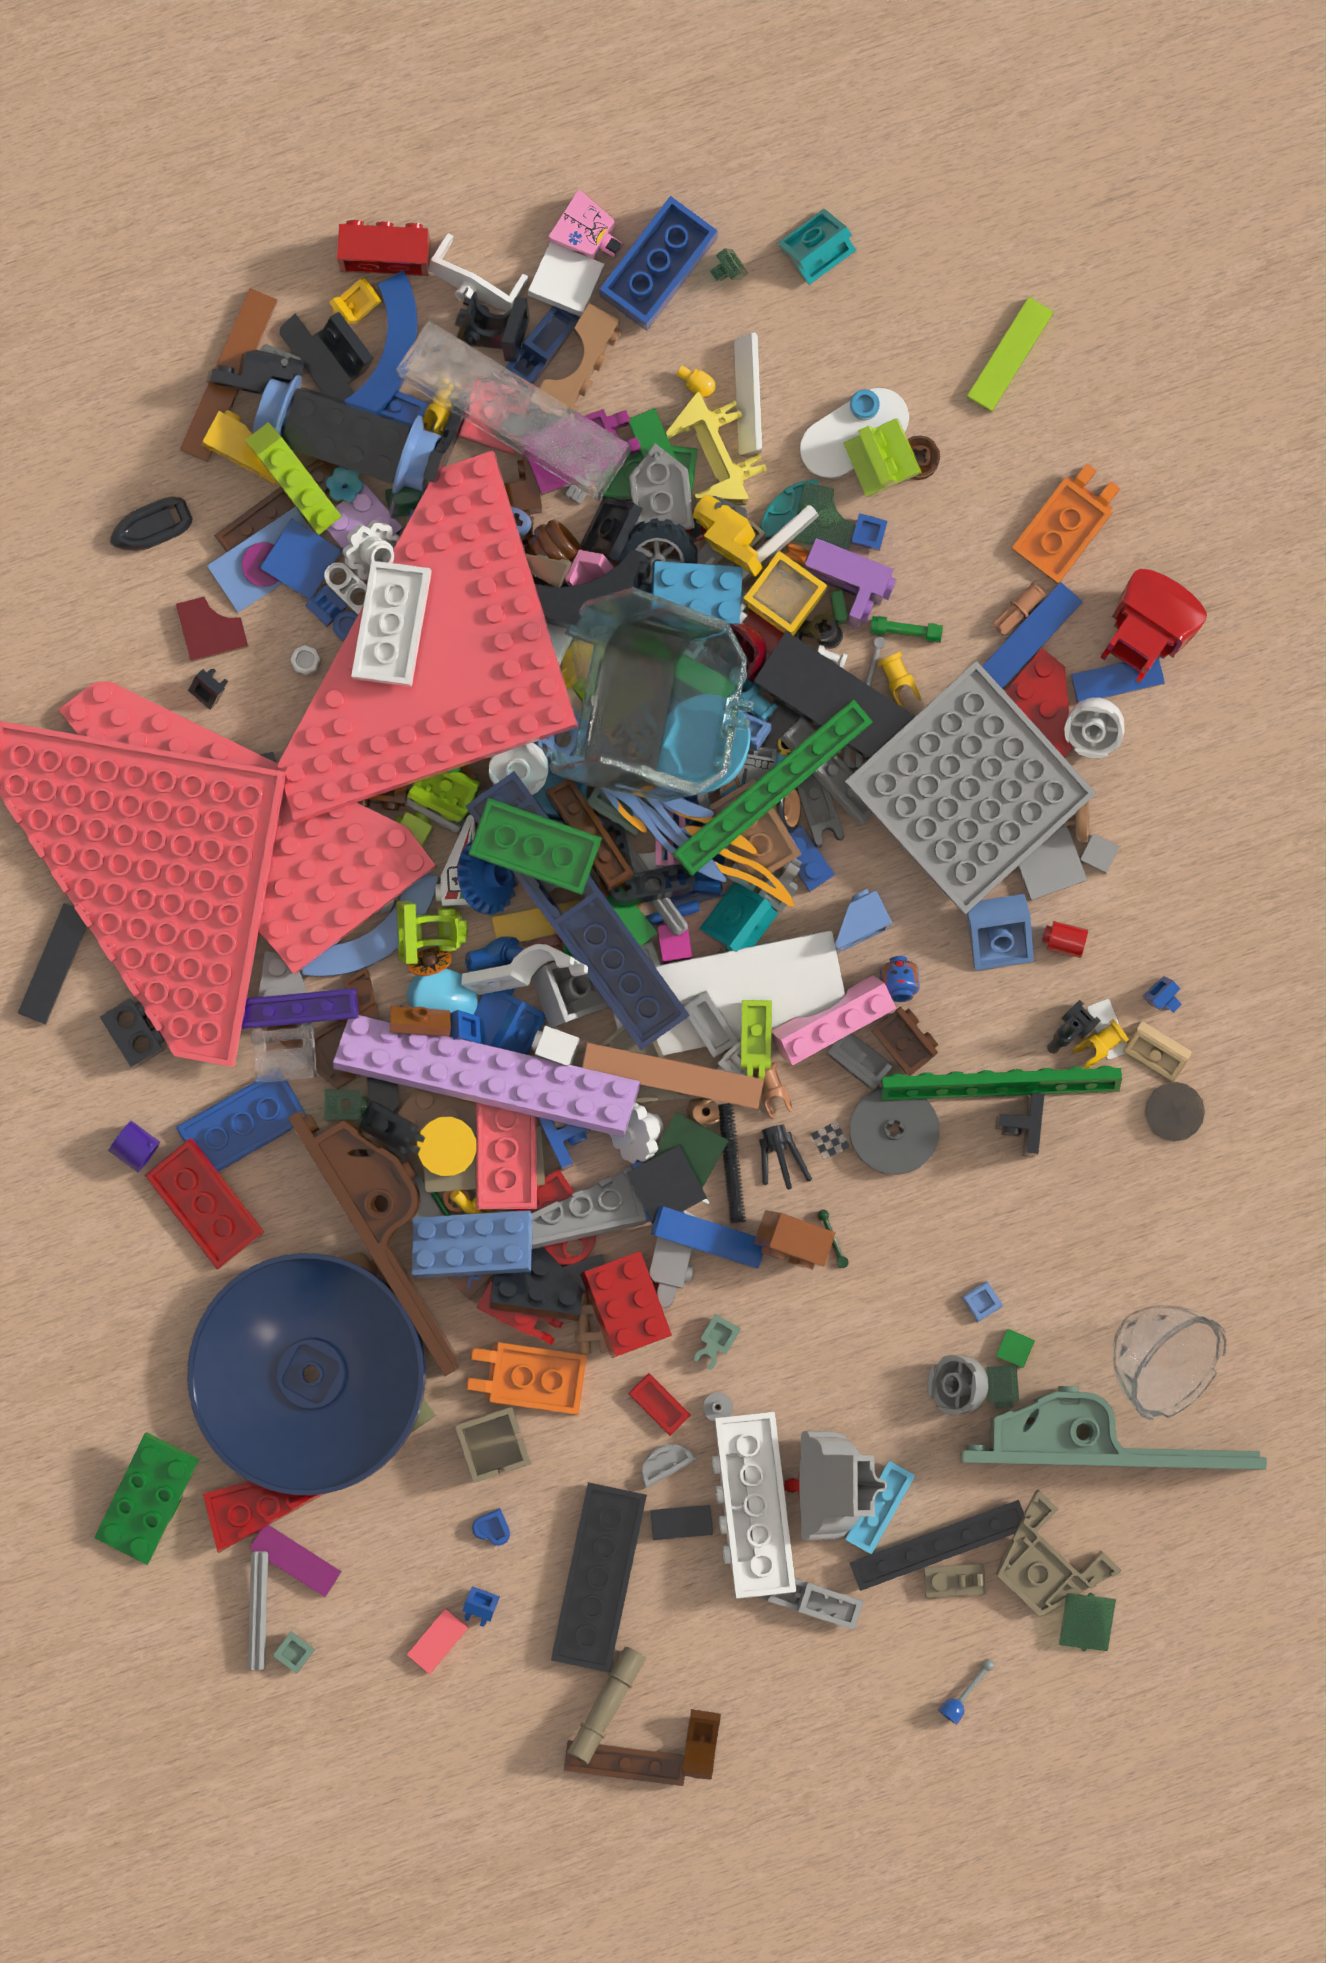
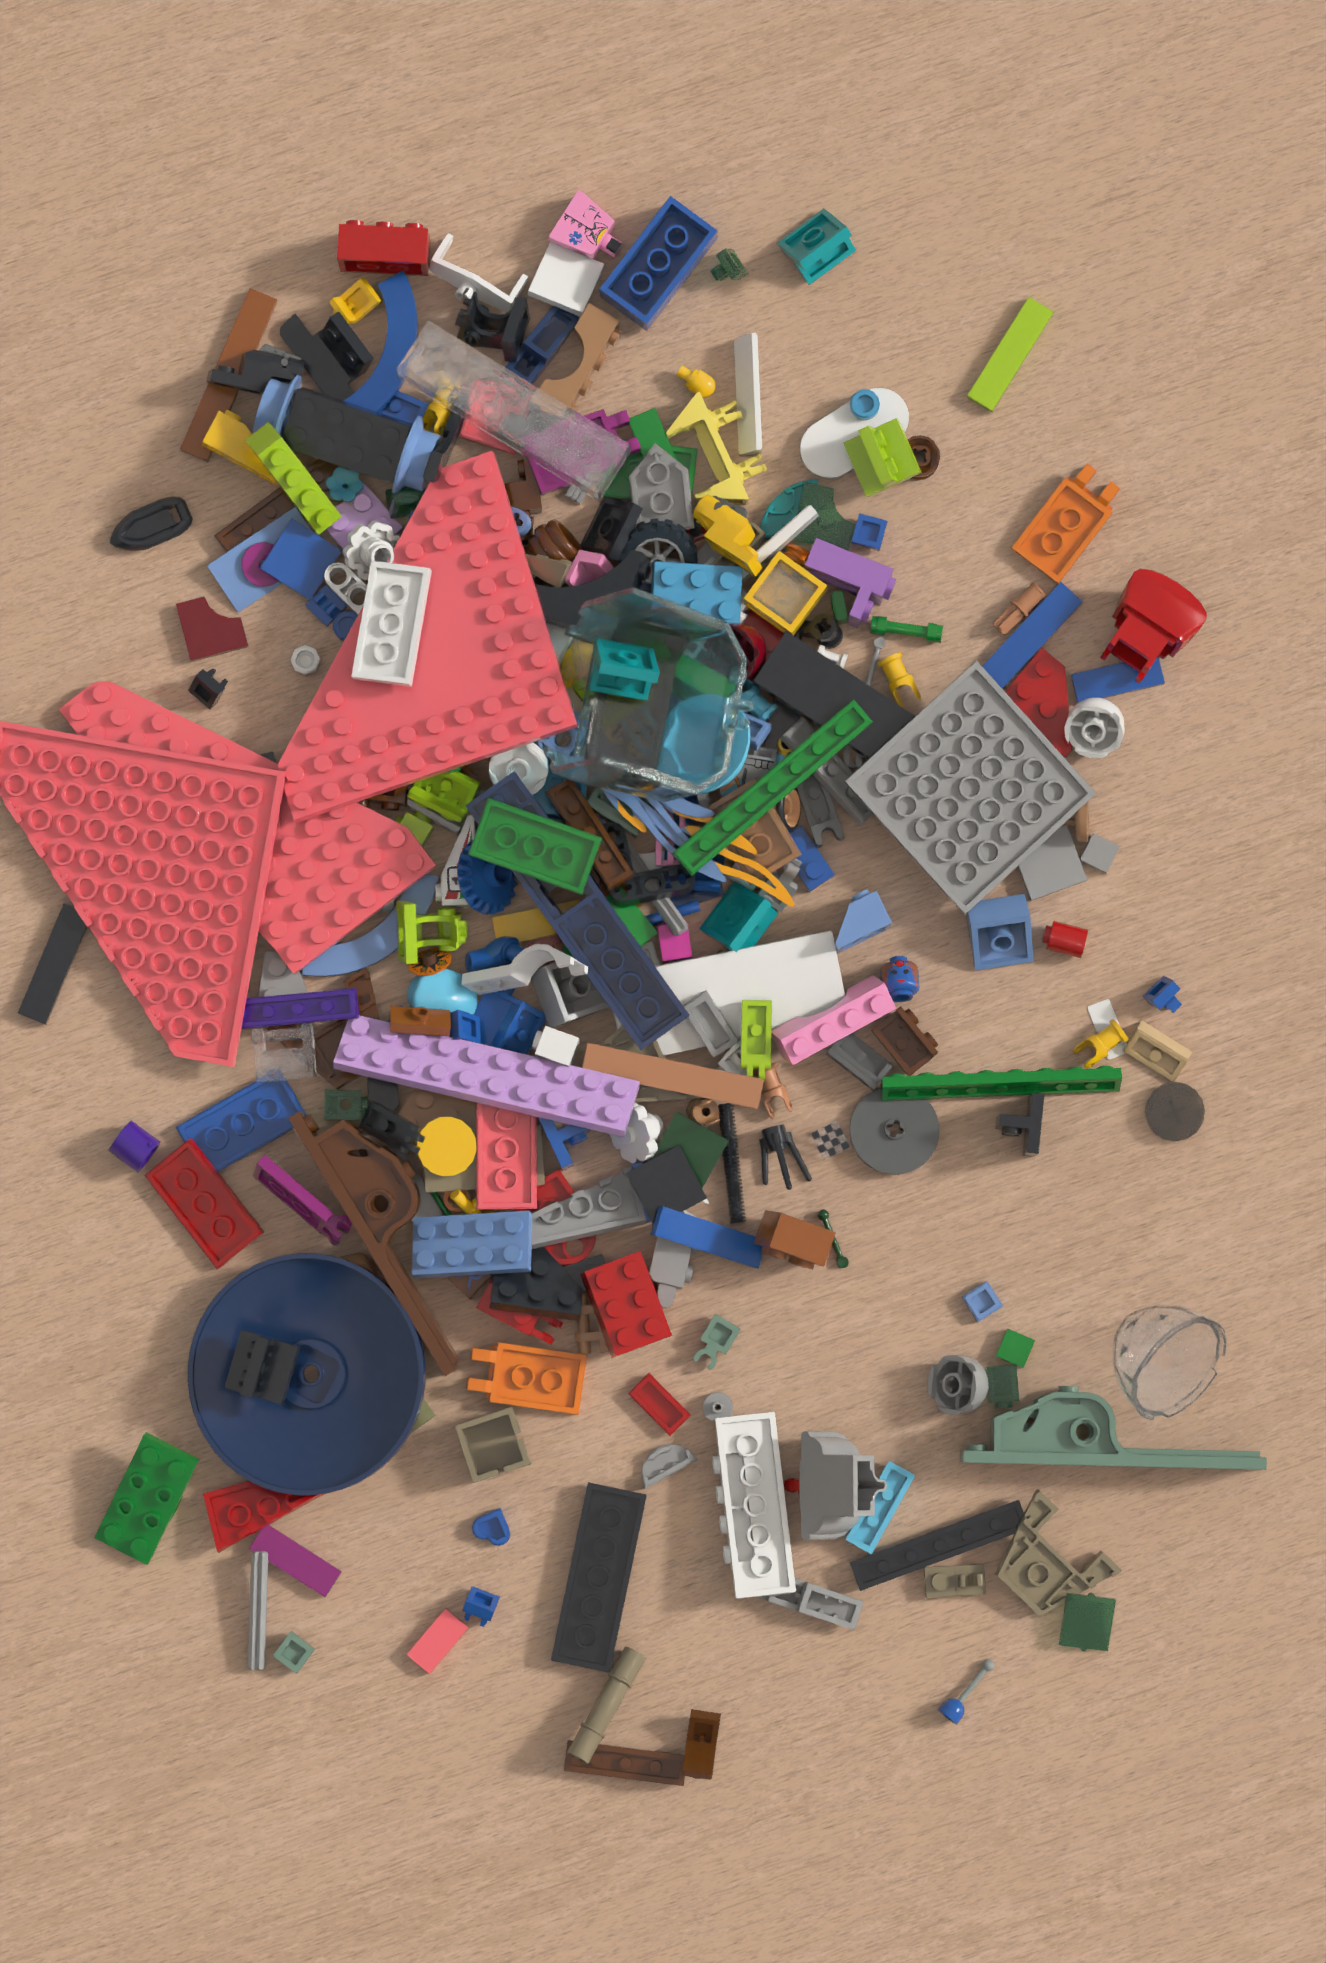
(126, 1036): black brick -> none
(262, 1367): none -> black bracket
(301, 1201): none -> magenta tile
(623, 669): none -> teal bracket
(681, 1522): black tile -> none
(1077, 1023): black piece -> none

